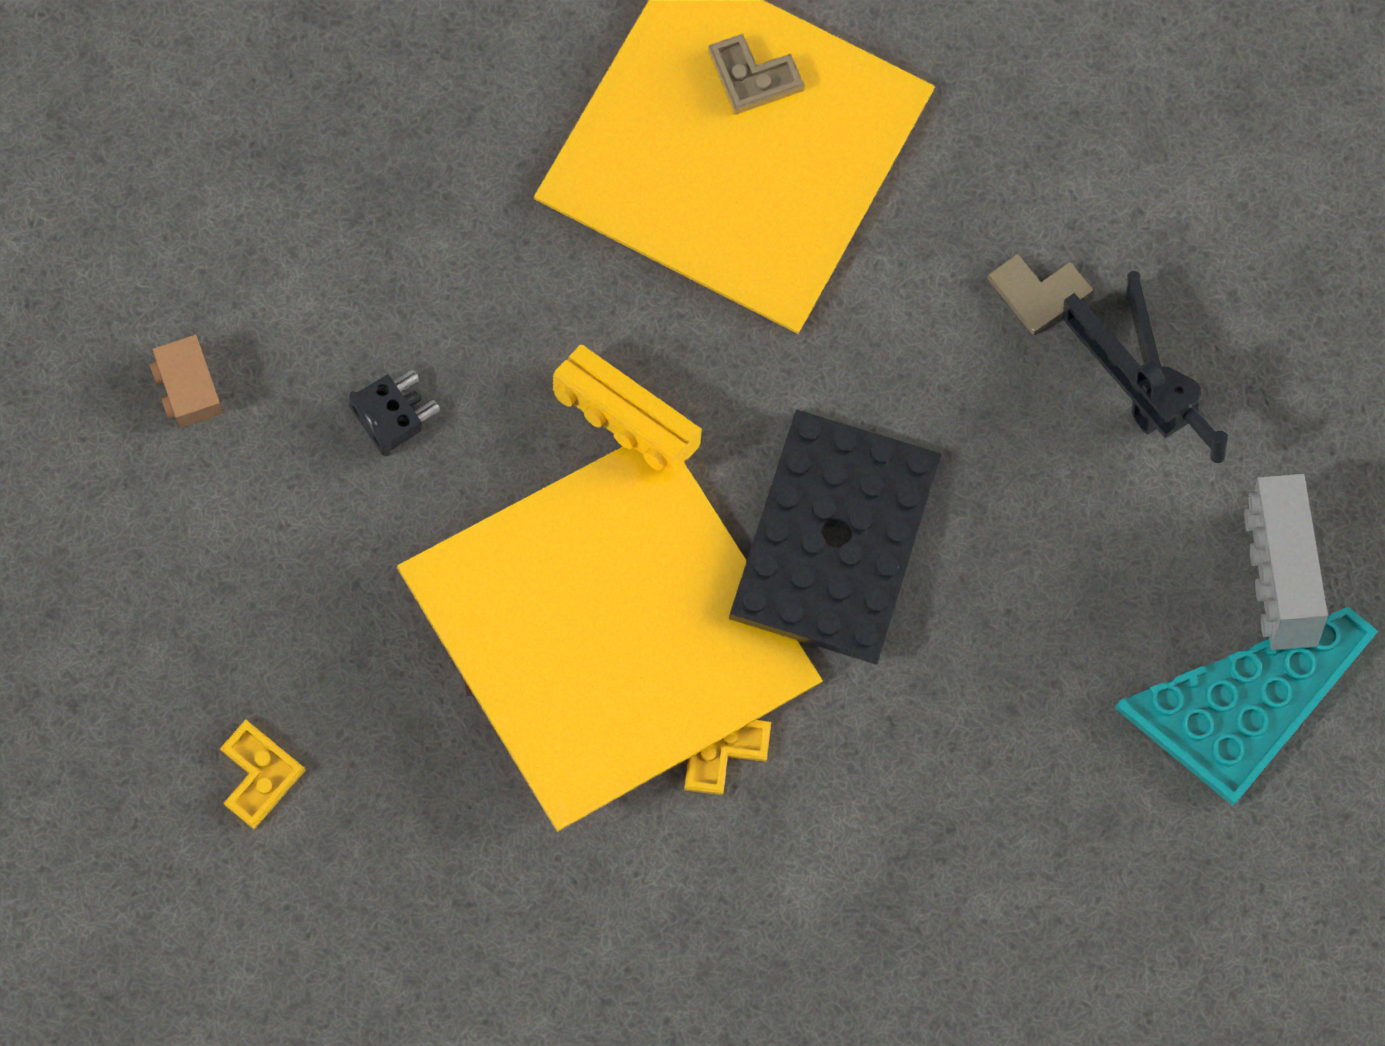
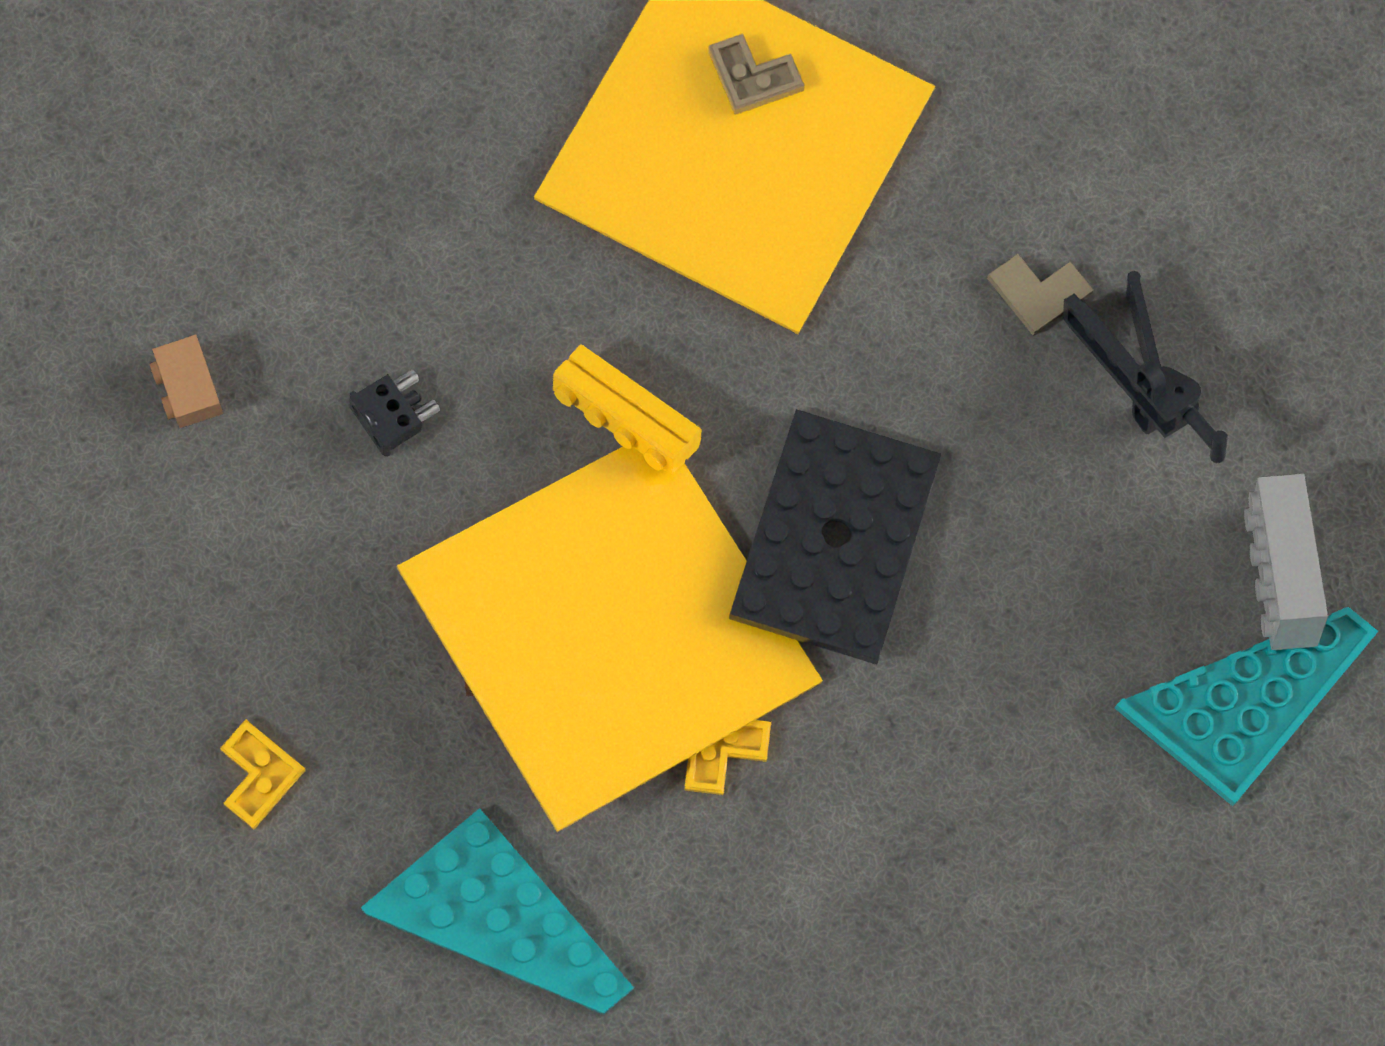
(493, 908): none -> teal wing

